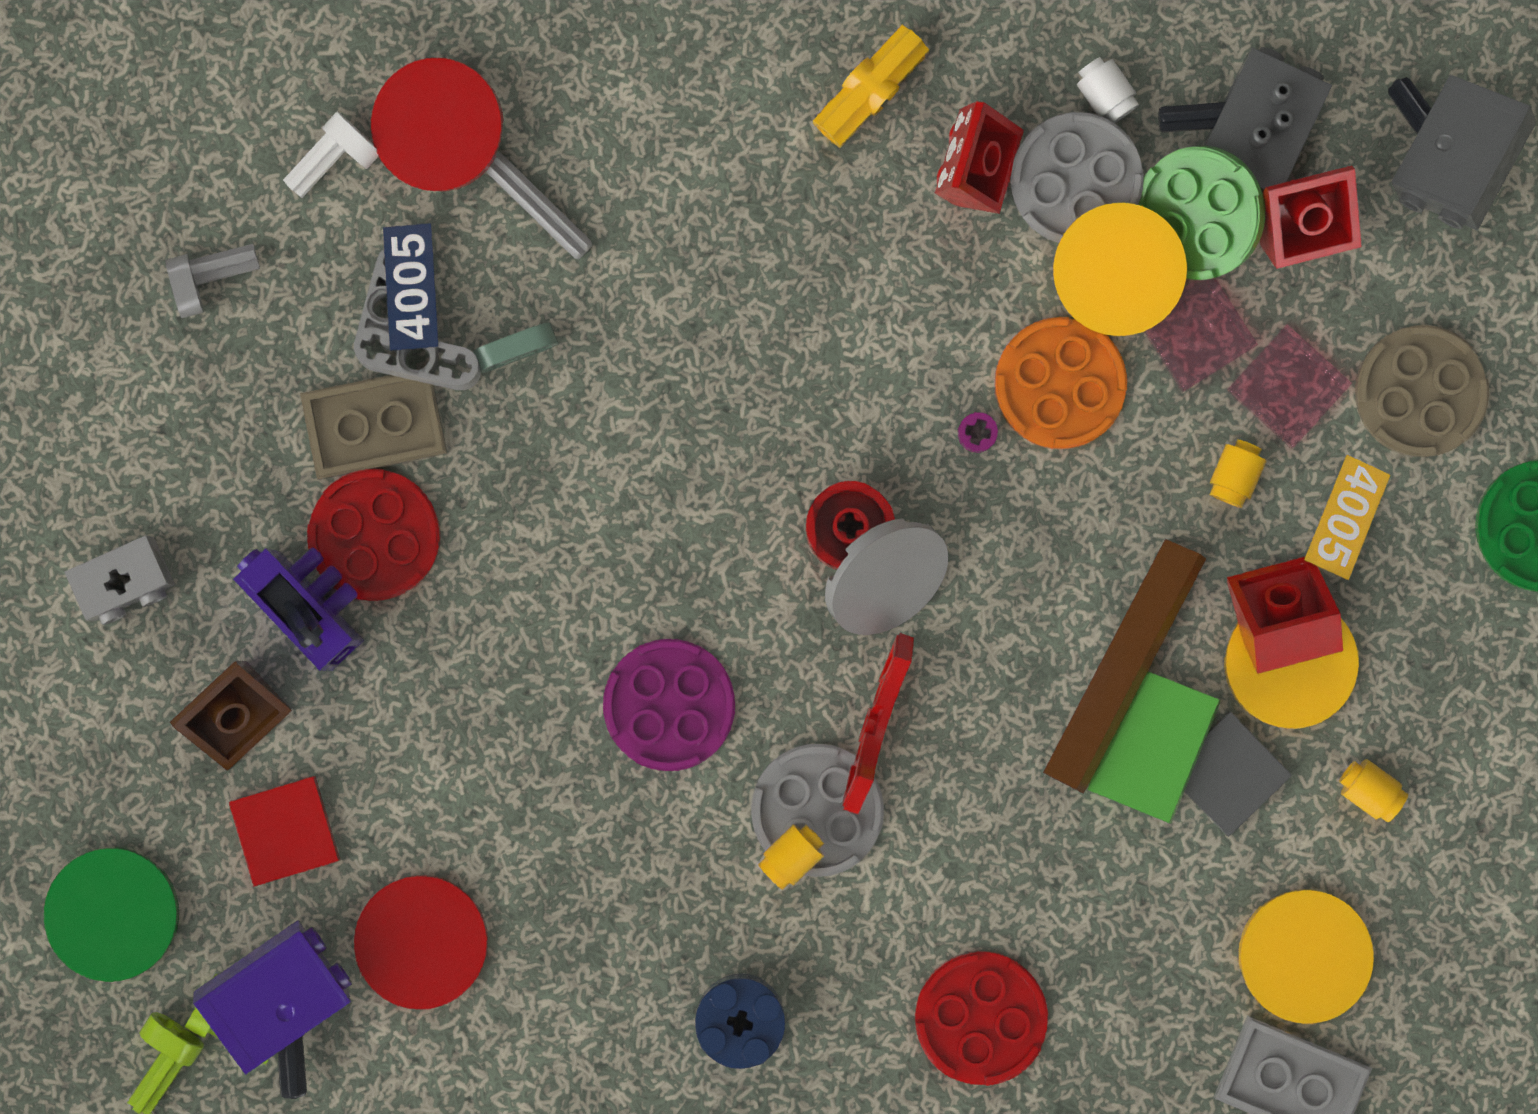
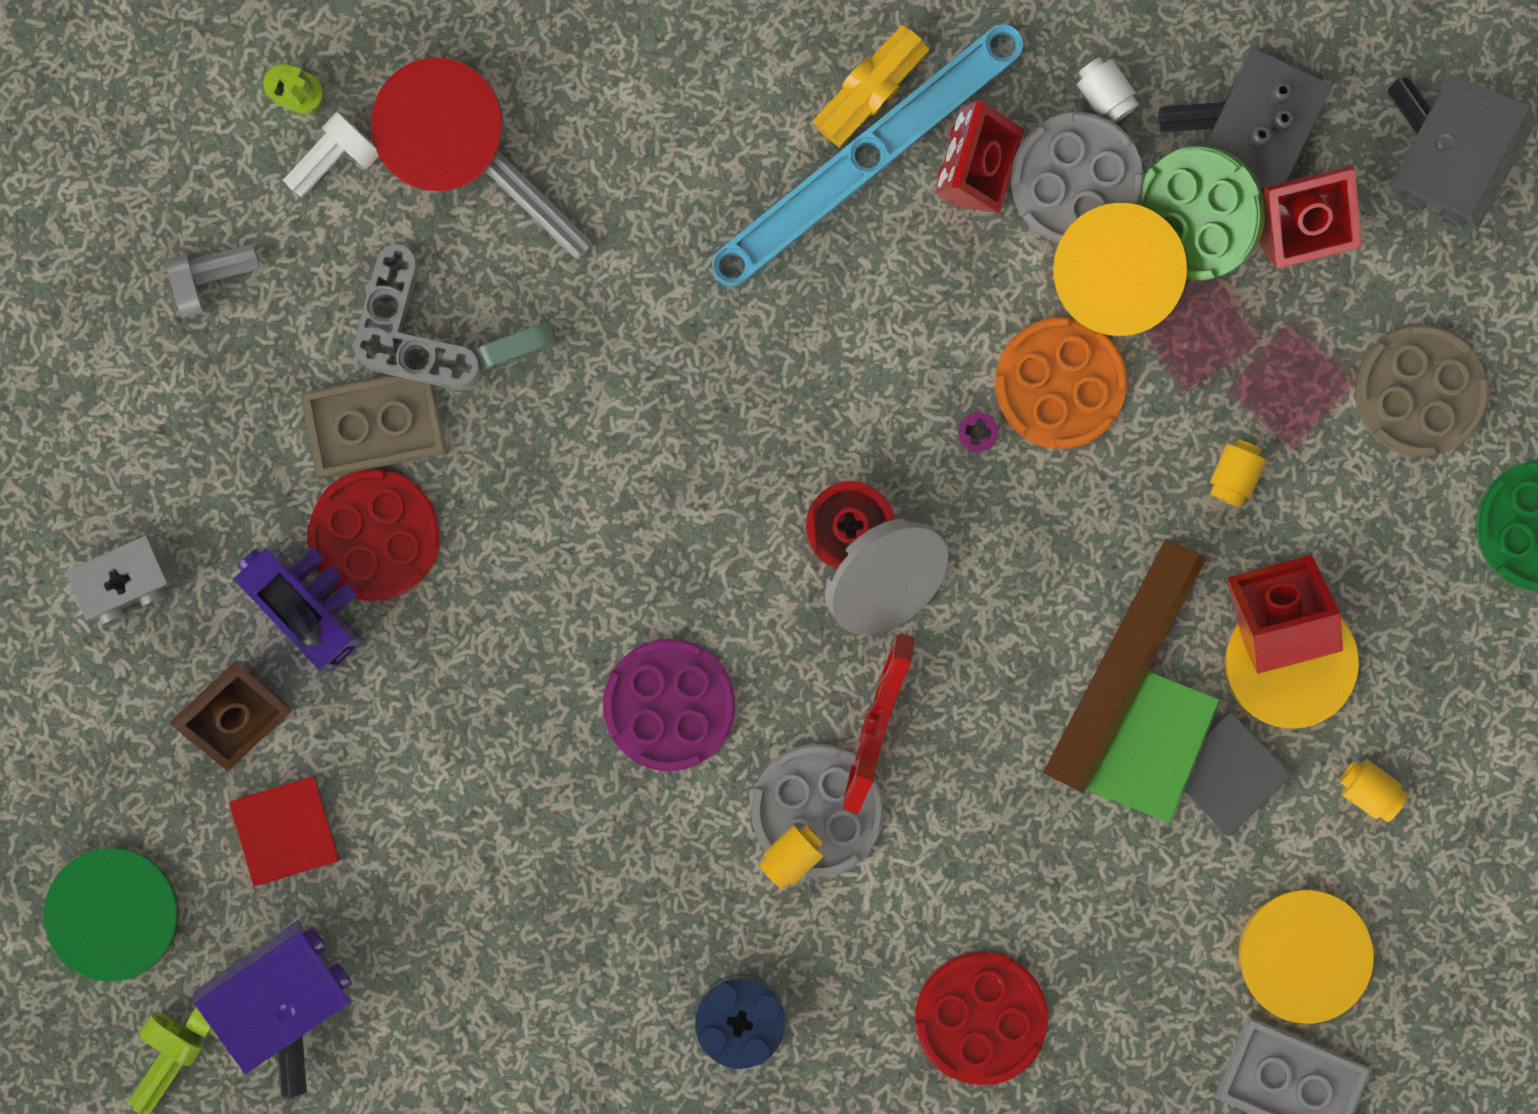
(301, 90): none -> lime piece
(410, 287): dark blue sticker -> none
(420, 942): red tile -> none
(890, 135): none -> medium azure beam
(1347, 517): yellow sticker -> none

